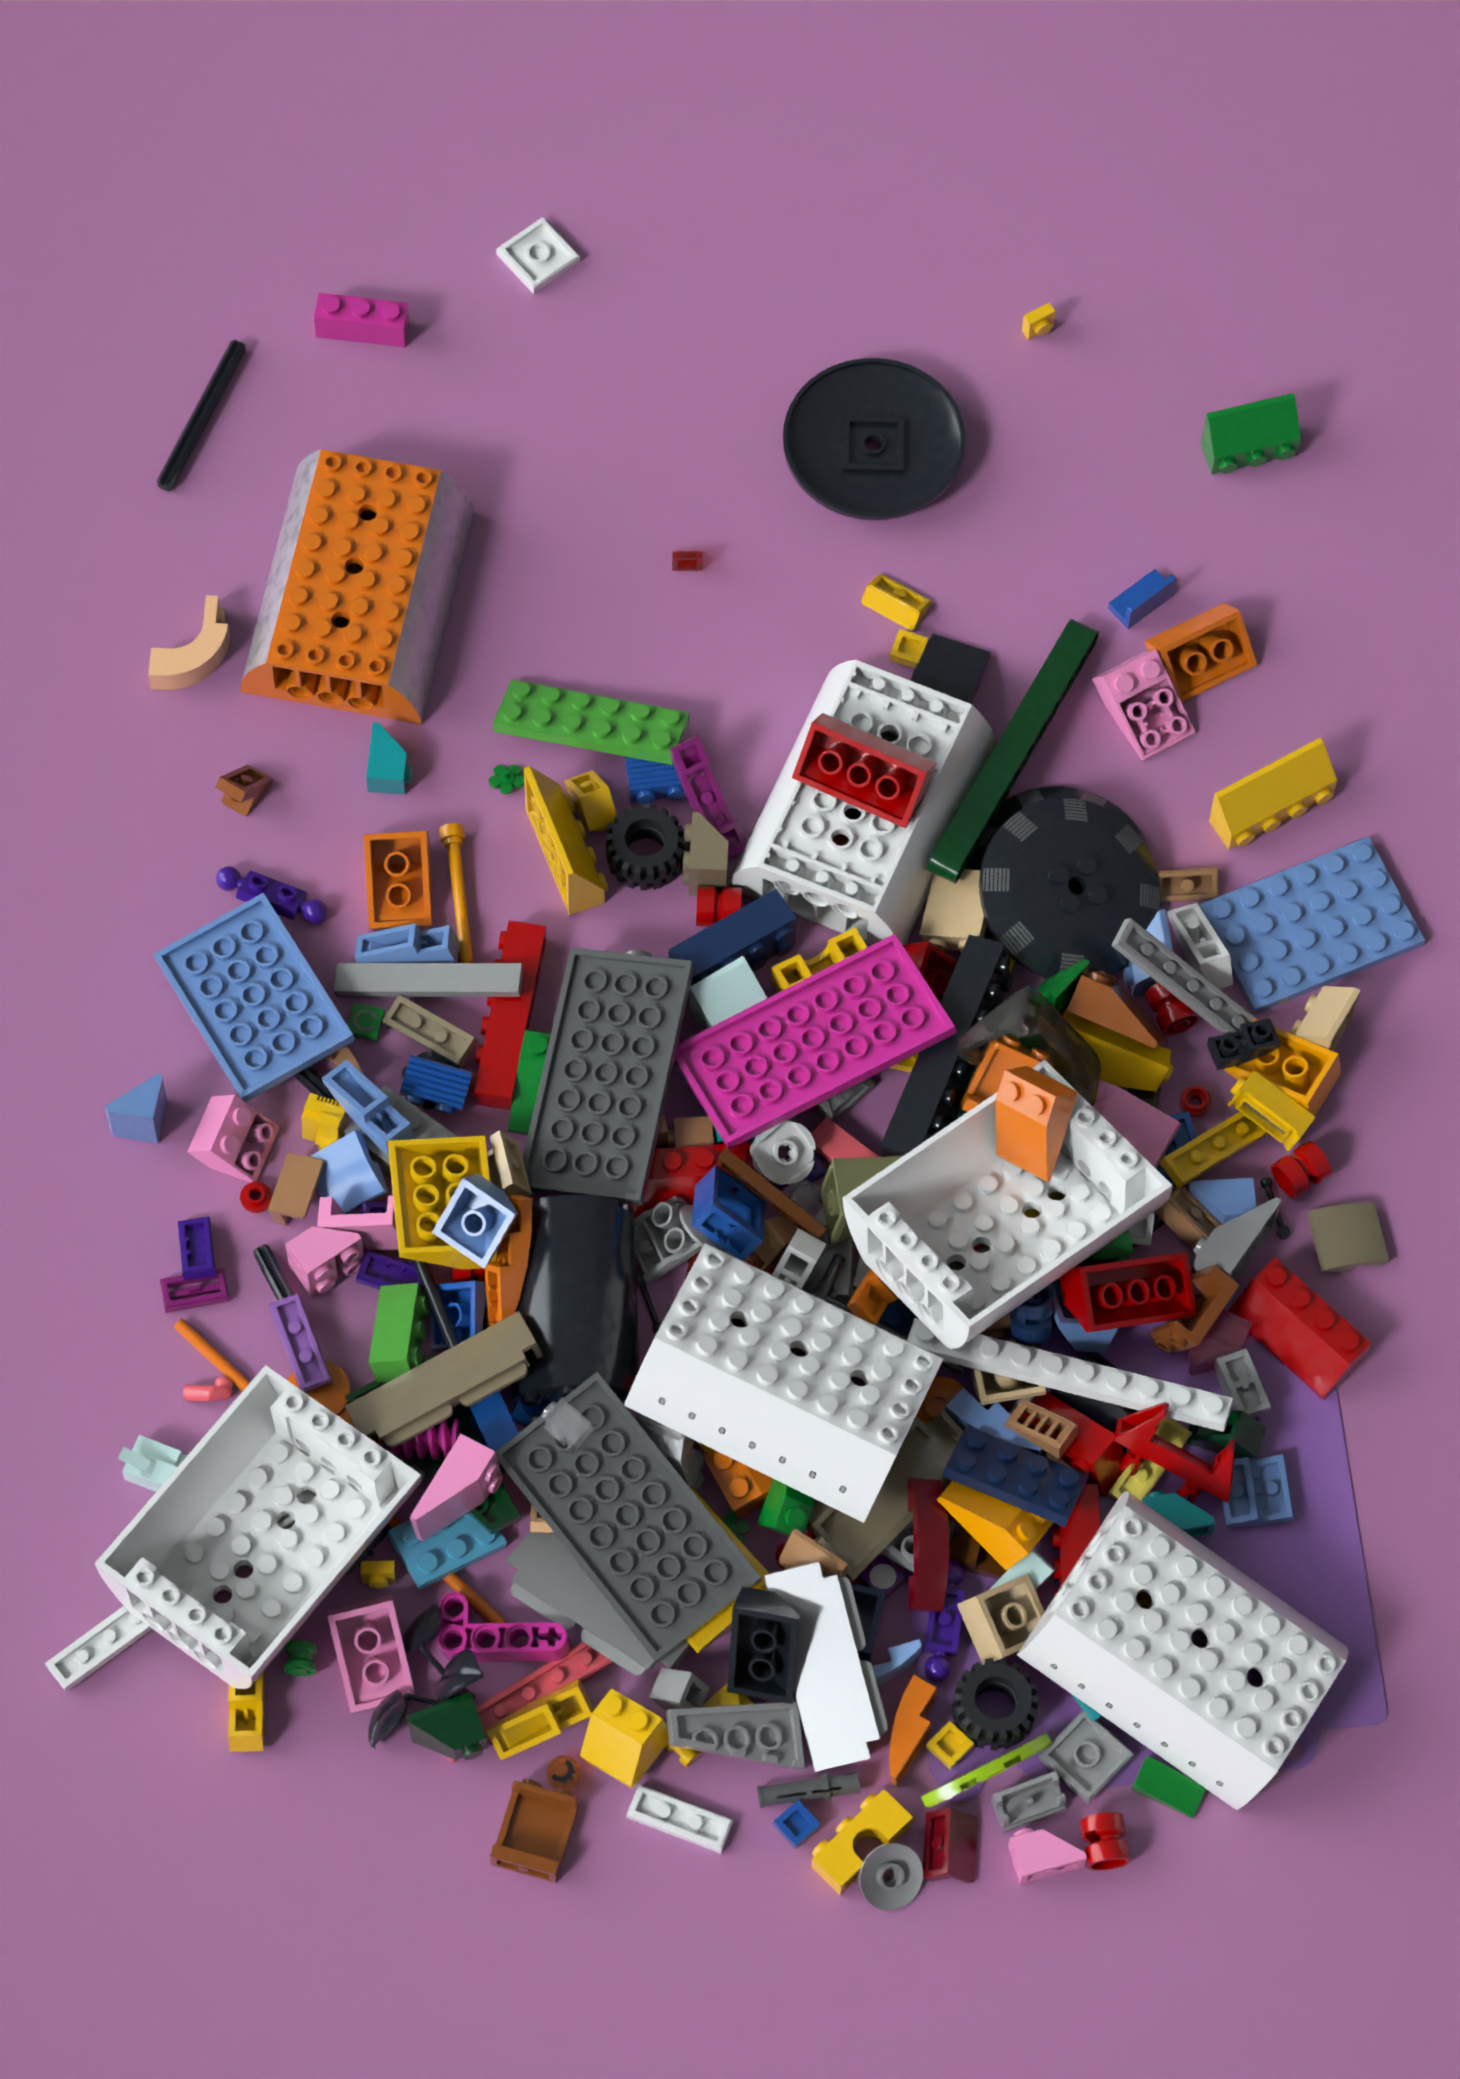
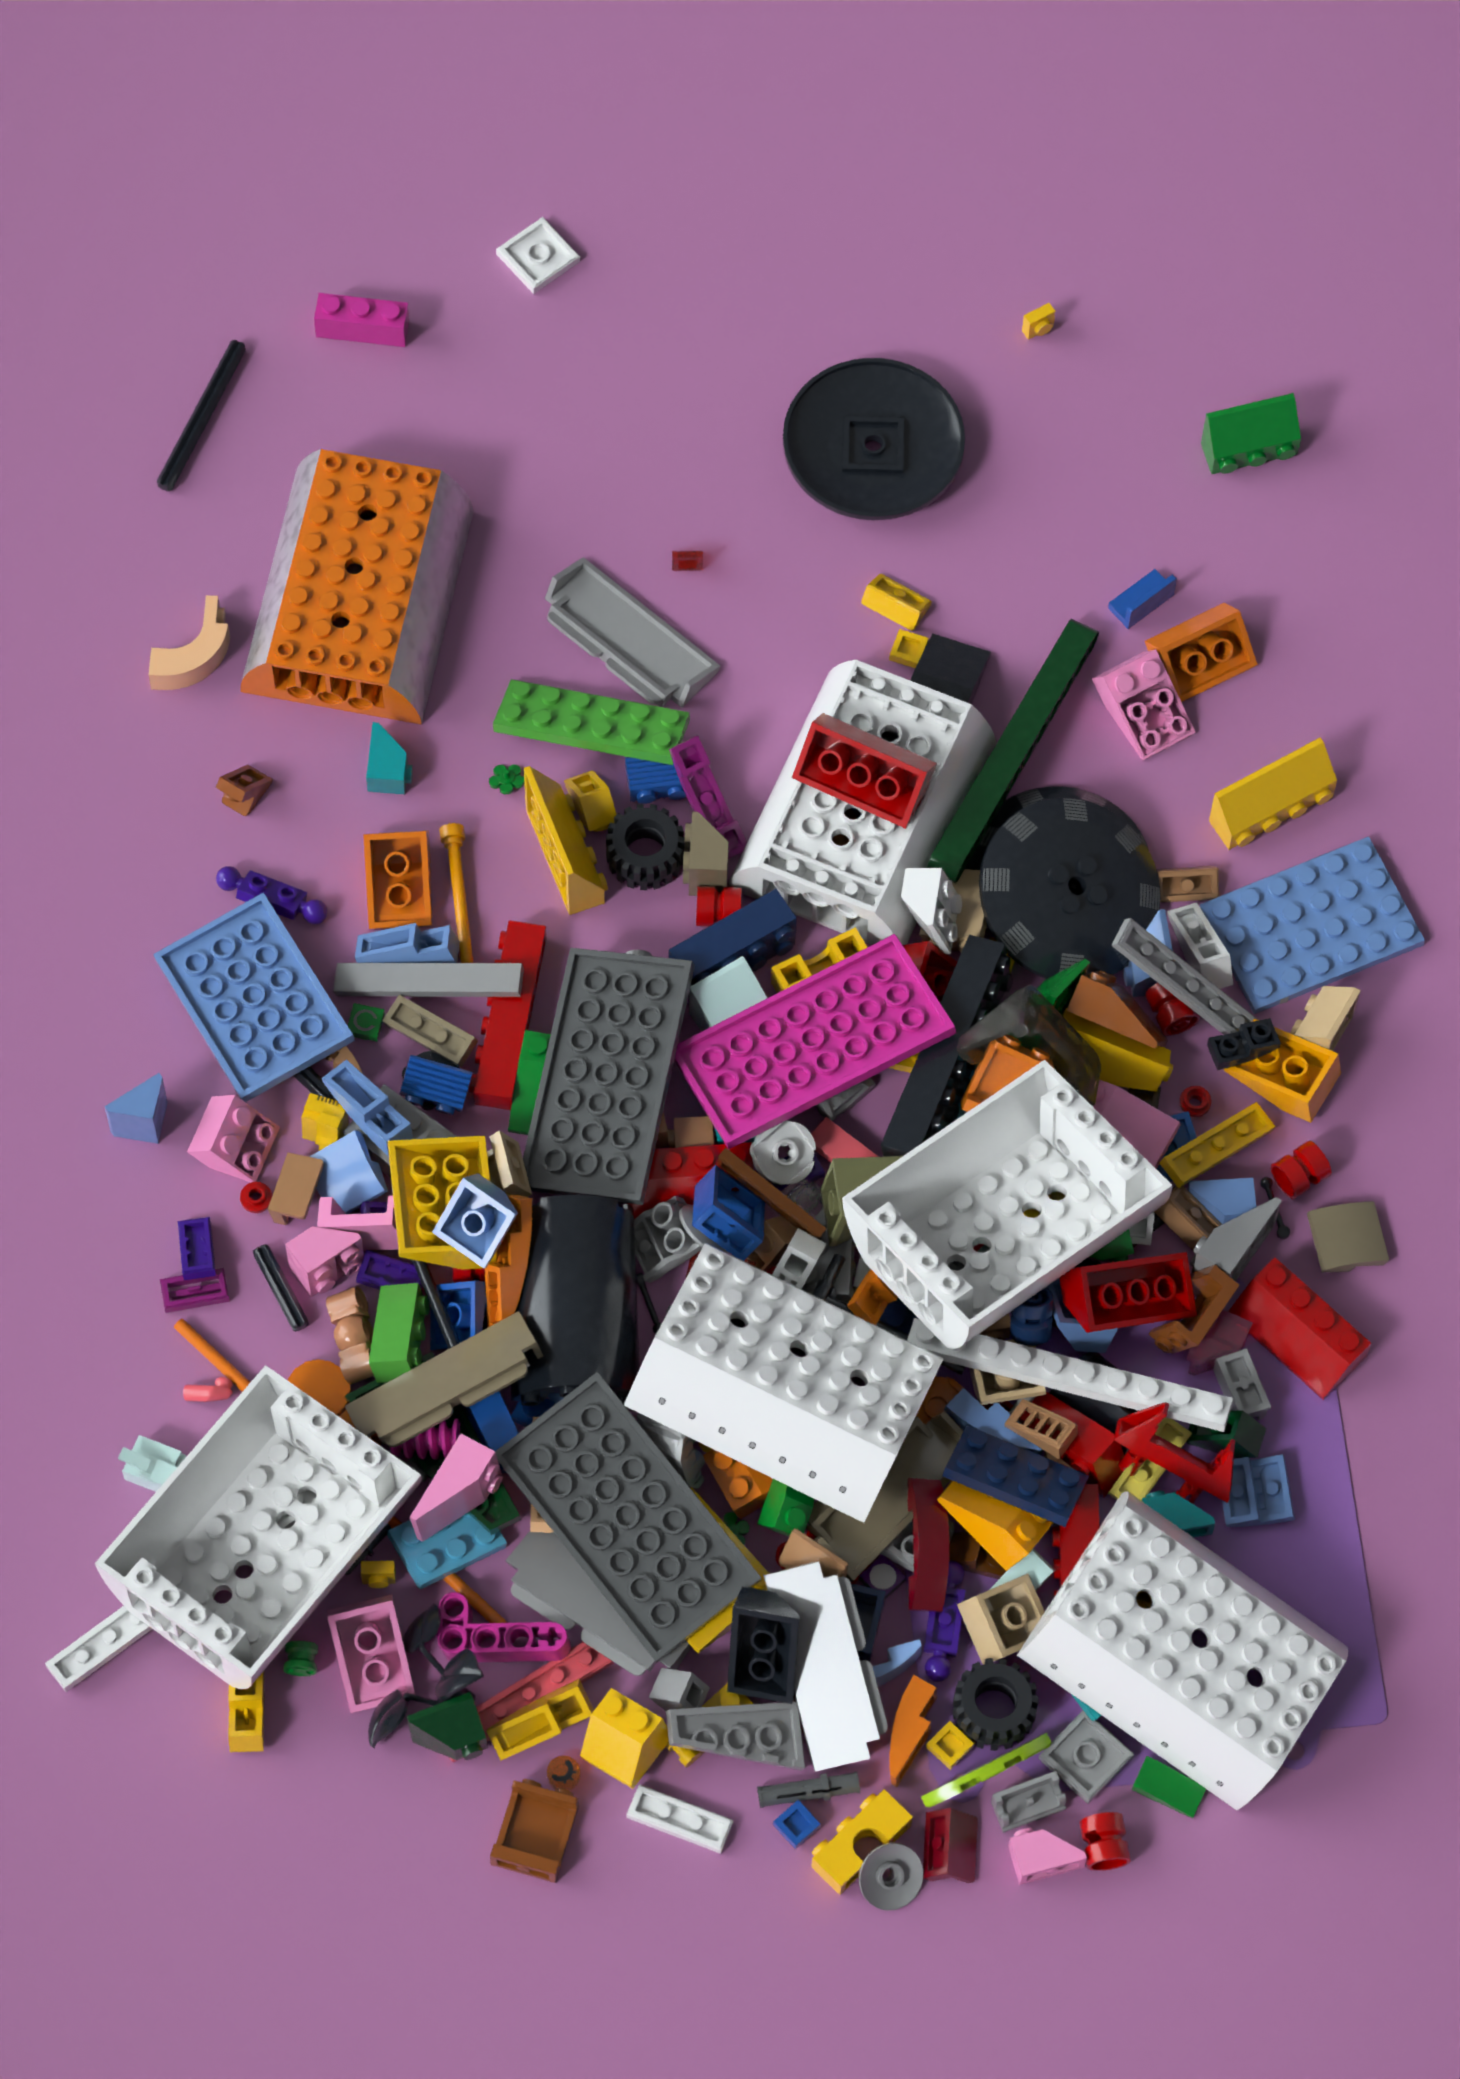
(300, 1343): medium lavender tile -> none
(352, 1332): none -> nougat piece
(566, 1424): clear window -> none
(626, 636): none -> light grey slope
(933, 904): none -> white slope
(1032, 1119): orange slope -> none
(1271, 1109): yellow window -> none

